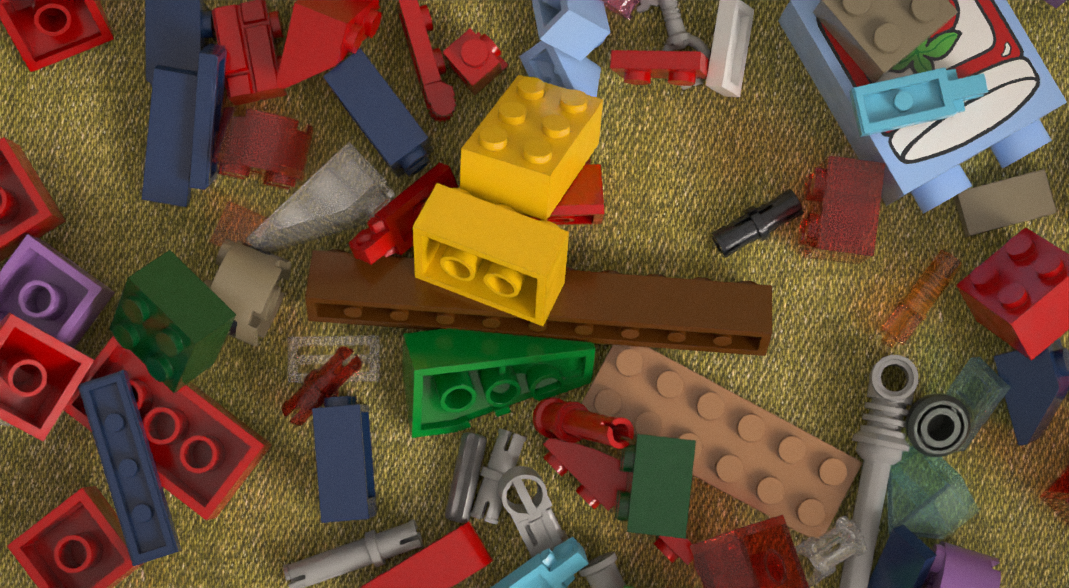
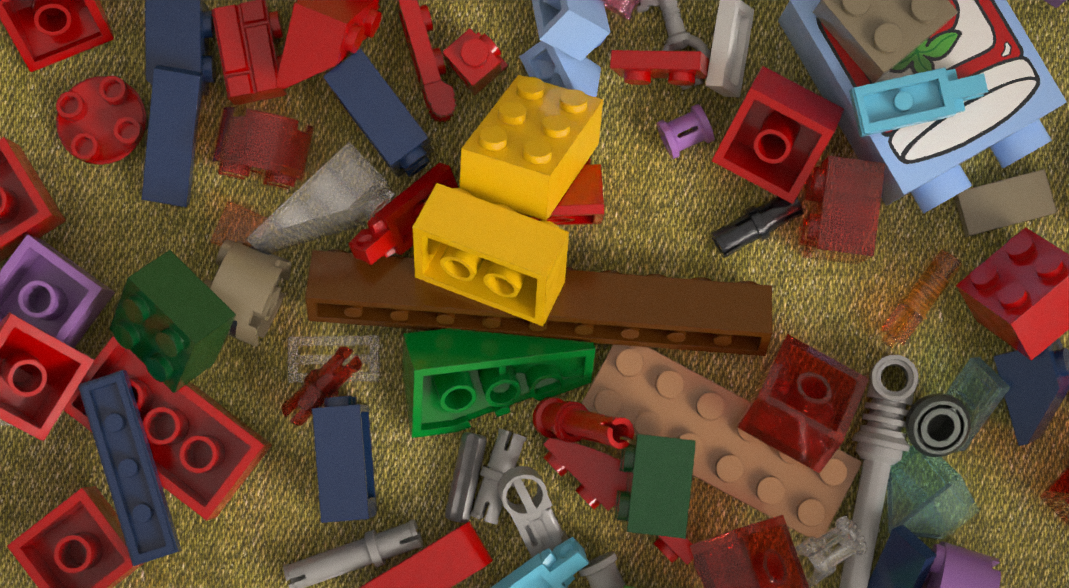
(100, 120): none -> red dish
(207, 114): dark blue tile -> none
(701, 131): none -> medium lavender bush
(778, 135): none -> red brick
(803, 403): none -> clear red brick

